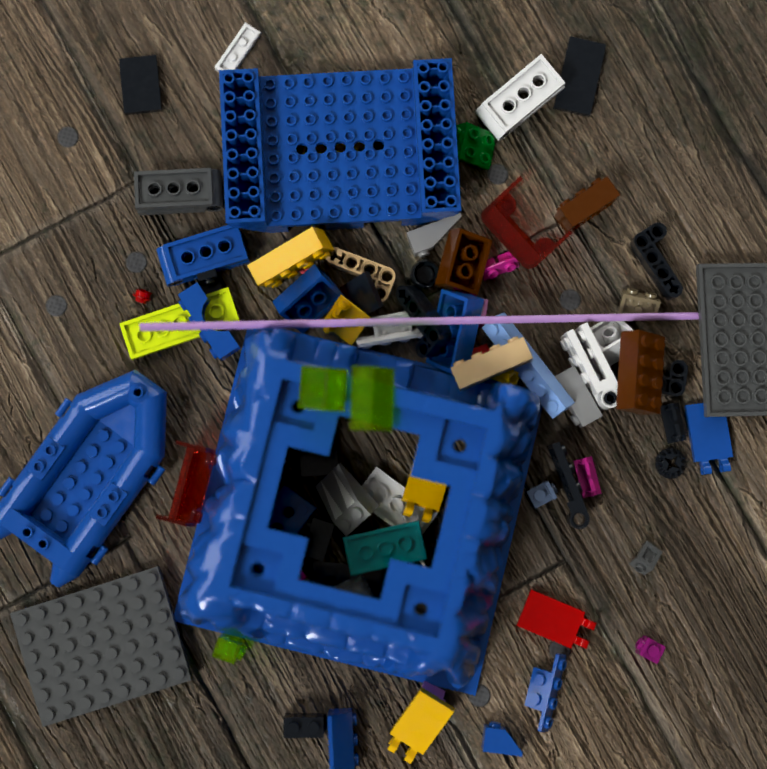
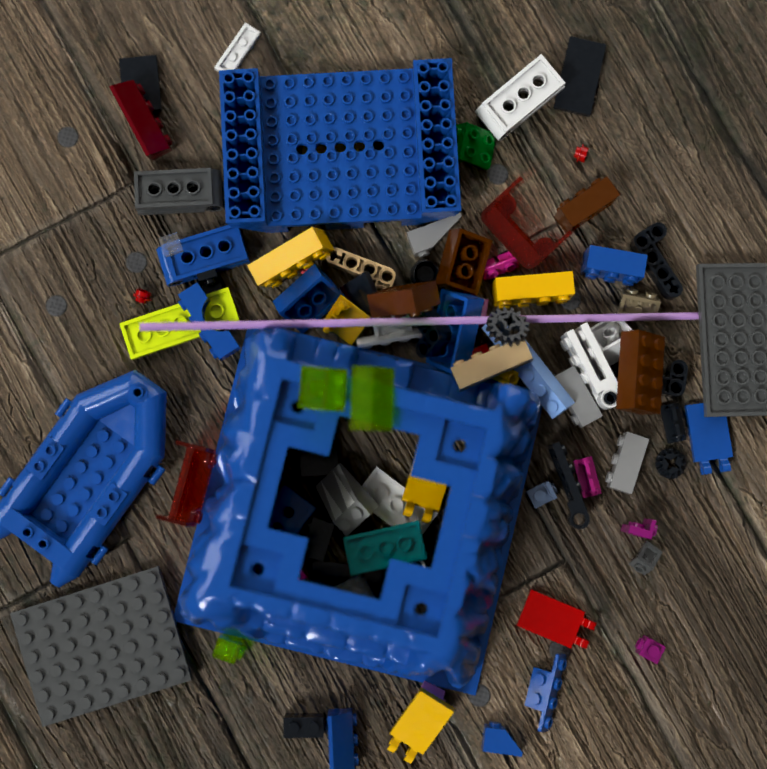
(141, 119): none -> dark red slope
(171, 244): none -> clear plate
(404, 300): none -> reddish brown brick
(516, 330): none -> black gear
(533, 289): none -> yellow brick
(581, 153): none -> red plate
(613, 265): none -> blue brick
(626, 462): none -> light grey brick
(644, 530): none -> magenta bracket

